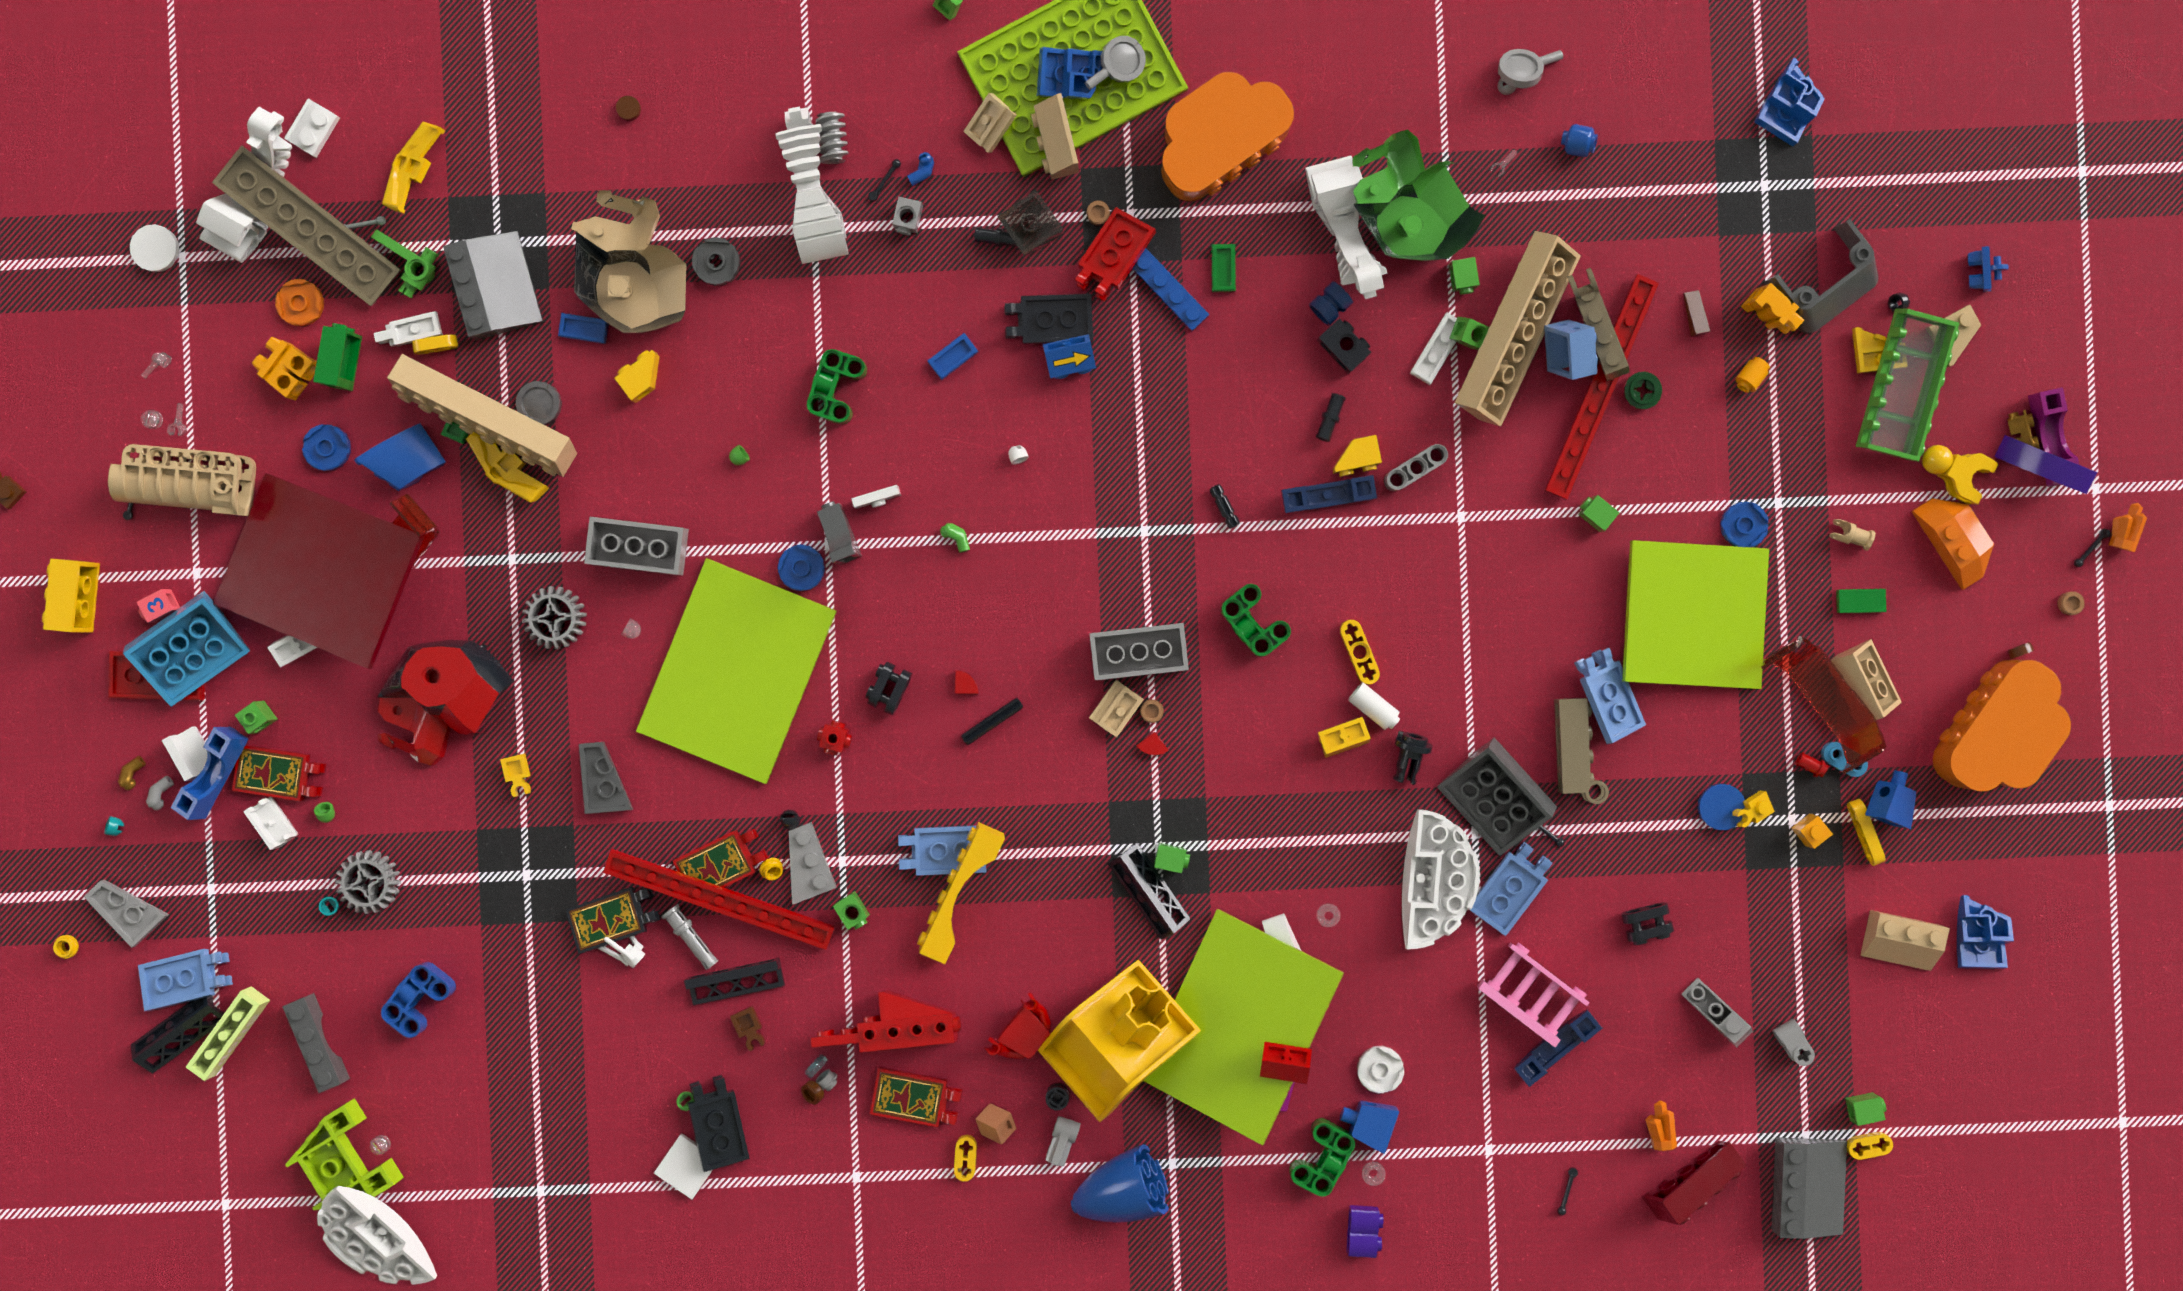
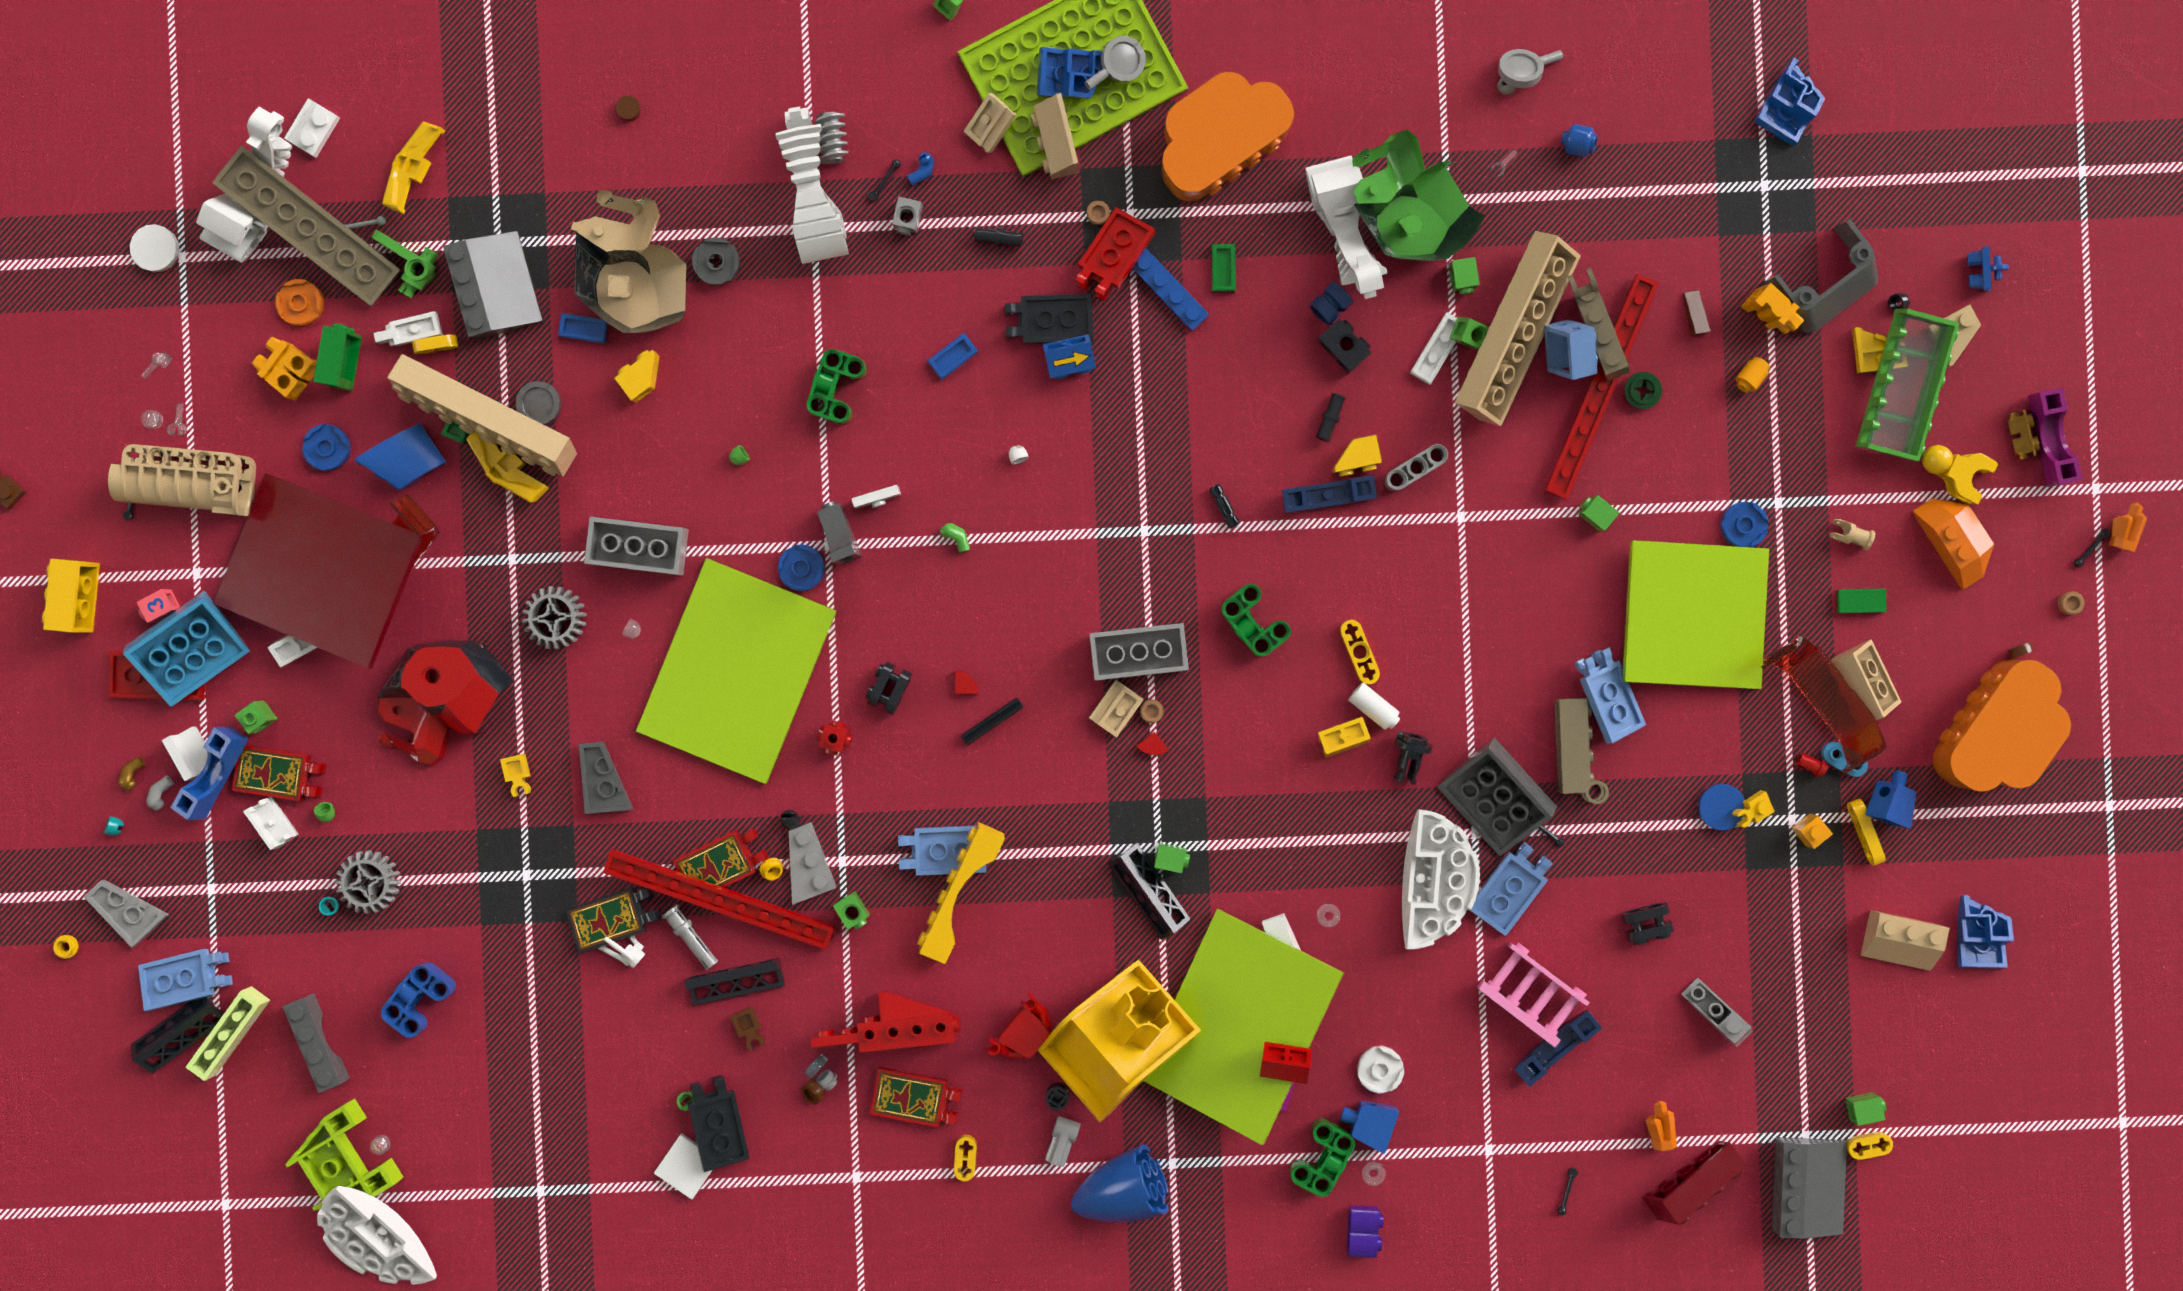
(995, 1123): nougat panel -> none
(1031, 223): clear smoke slope -> none
(1792, 1040): light grey piece -> none
(2046, 464): dark purple slope -> none

